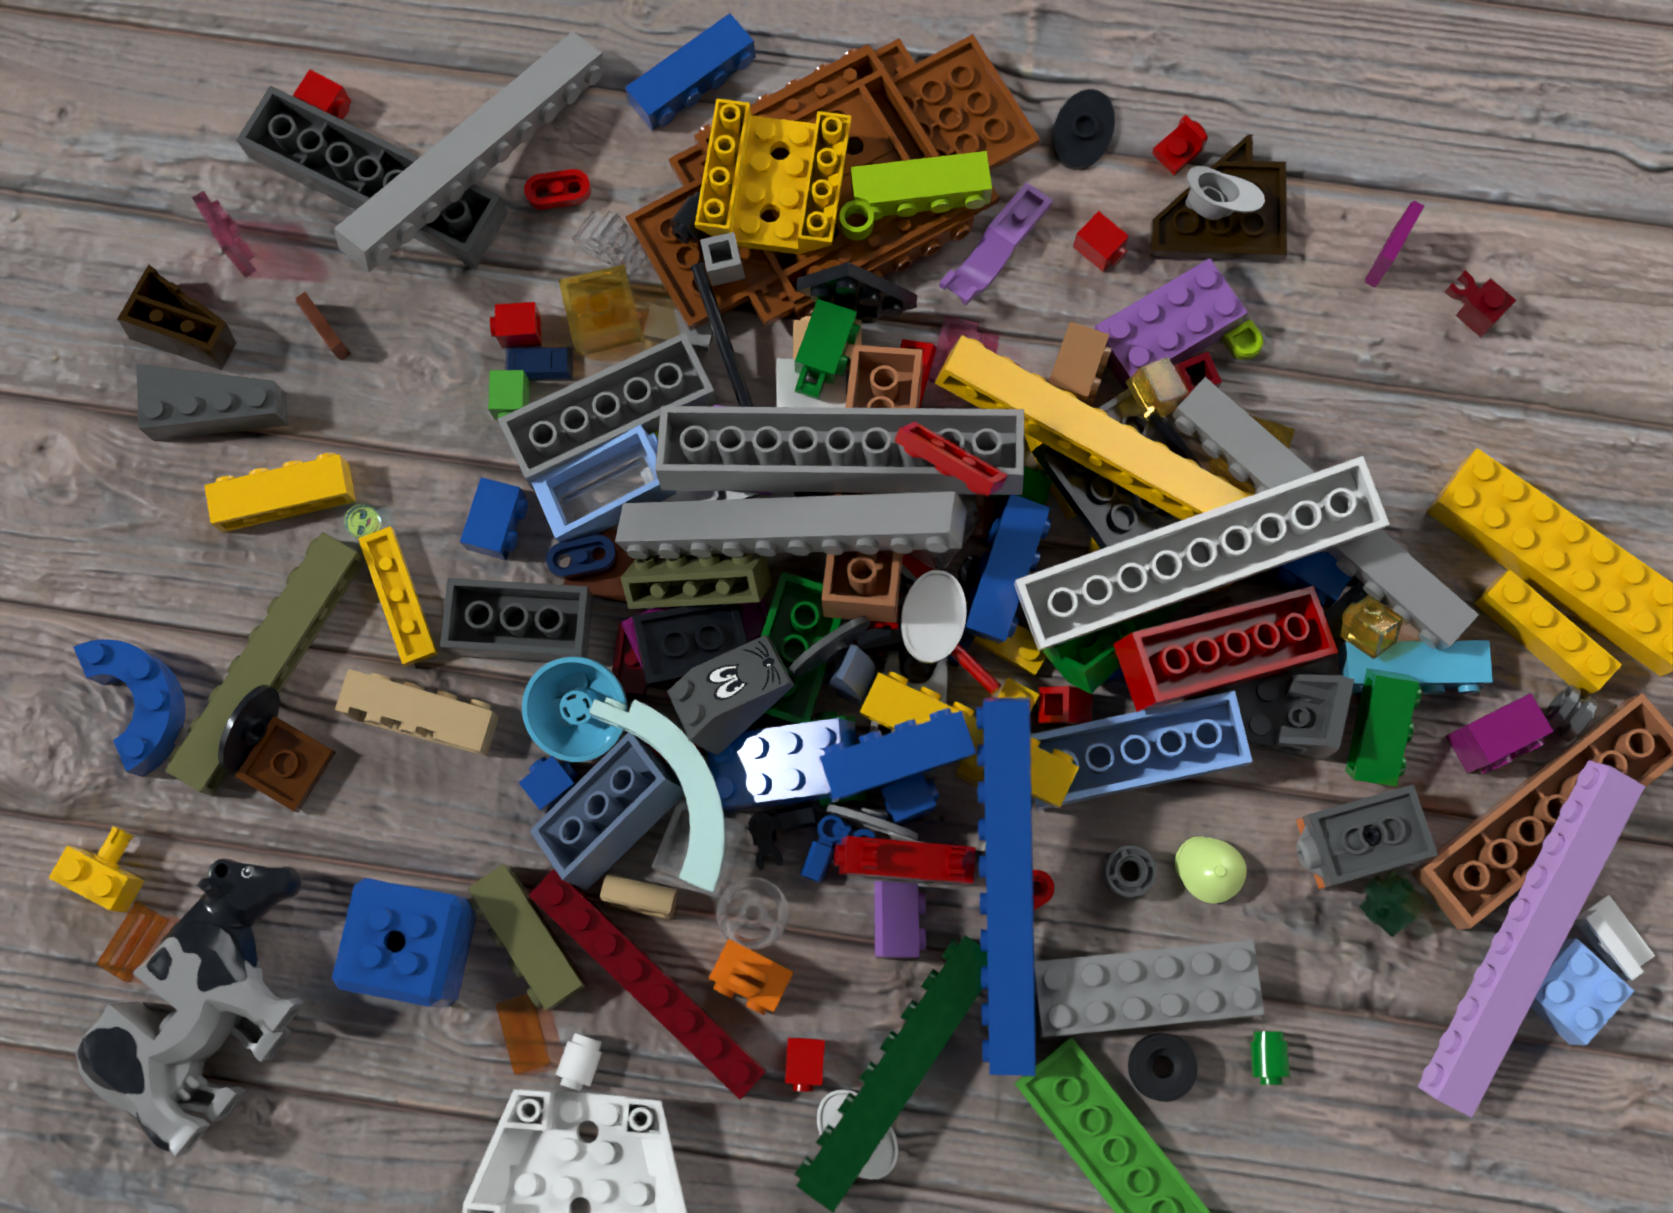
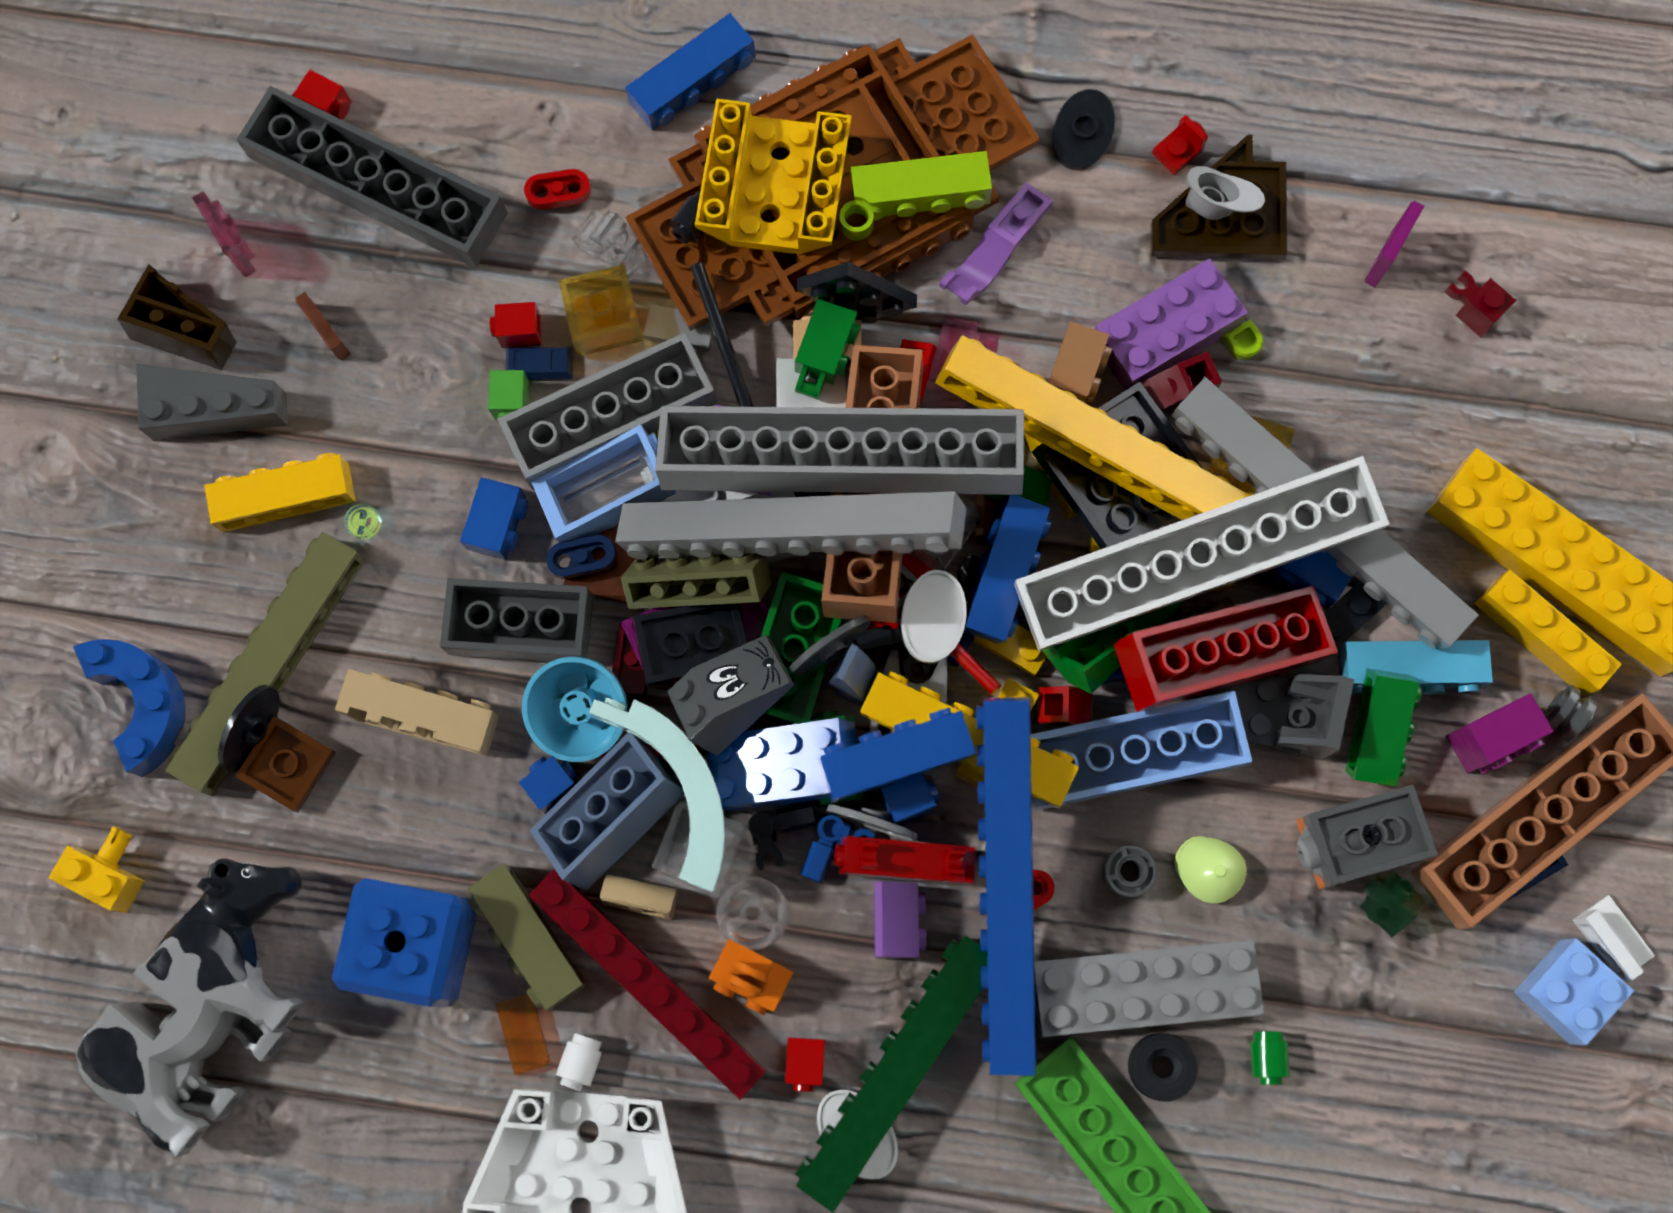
(144, 948): clear orange tile -> none
(398, 596): yellow plate -> none
(468, 152): light grey brick -> none
(722, 259): light grey brick -> none
(950, 459): red plate -> none
(1101, 242): red brick -> none
(1157, 388): clear yellow brick -> none
(1371, 626): clear yellow brick -> none
(1530, 937): lavender brick -> none

